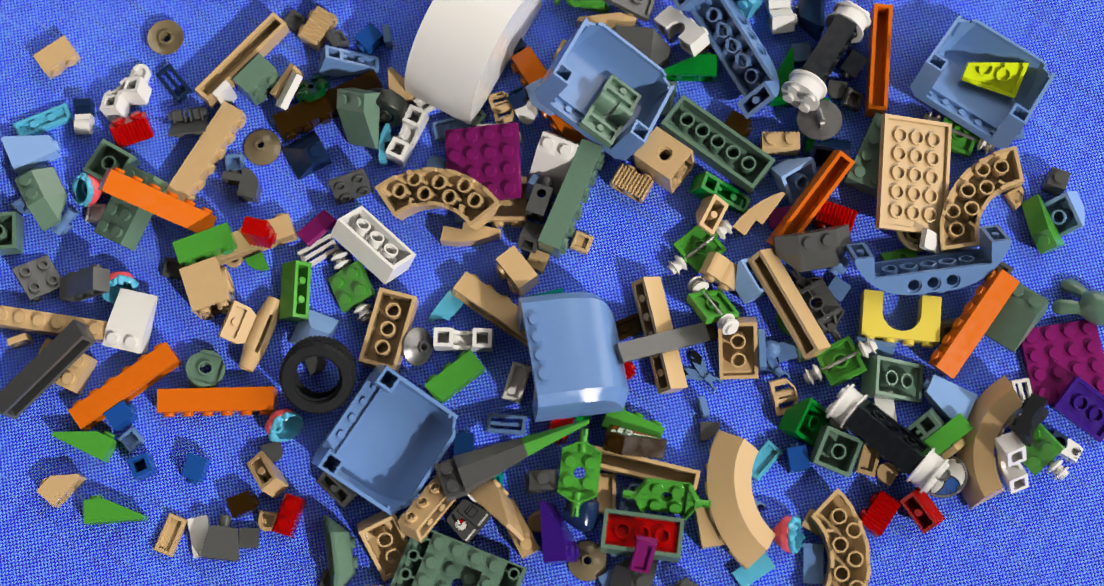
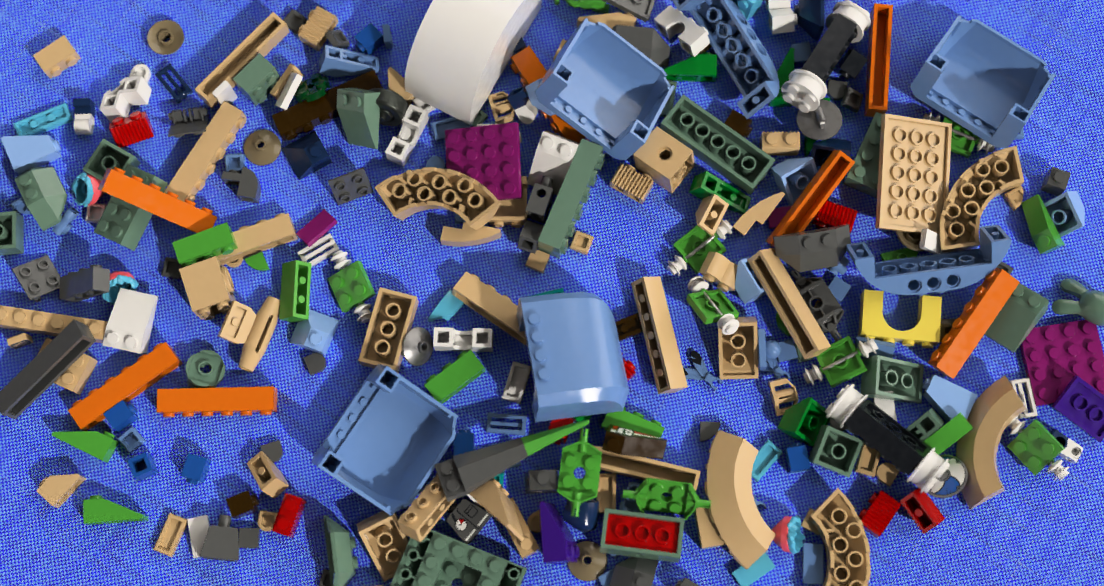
(258, 232): red brick -> none
(283, 425): medium azure hair -> none
(315, 401): black tyre -> none
(336, 489): dark grey brick -> none
(373, 244): white brick -> none
(385, 138): medium azure slope -> none
(517, 271): tan brick -> none
(533, 179): medium blue tile -> none
(610, 111): sand green plate -> none
(643, 554): magenta tile -> none
(664, 342): tile -> none
(703, 407): medium blue tile -> none
(953, 448): tan tile -> none
(996, 76): neon yellow wing -> none
(1010, 454): white arch -> none
(1030, 417): black brick -> none

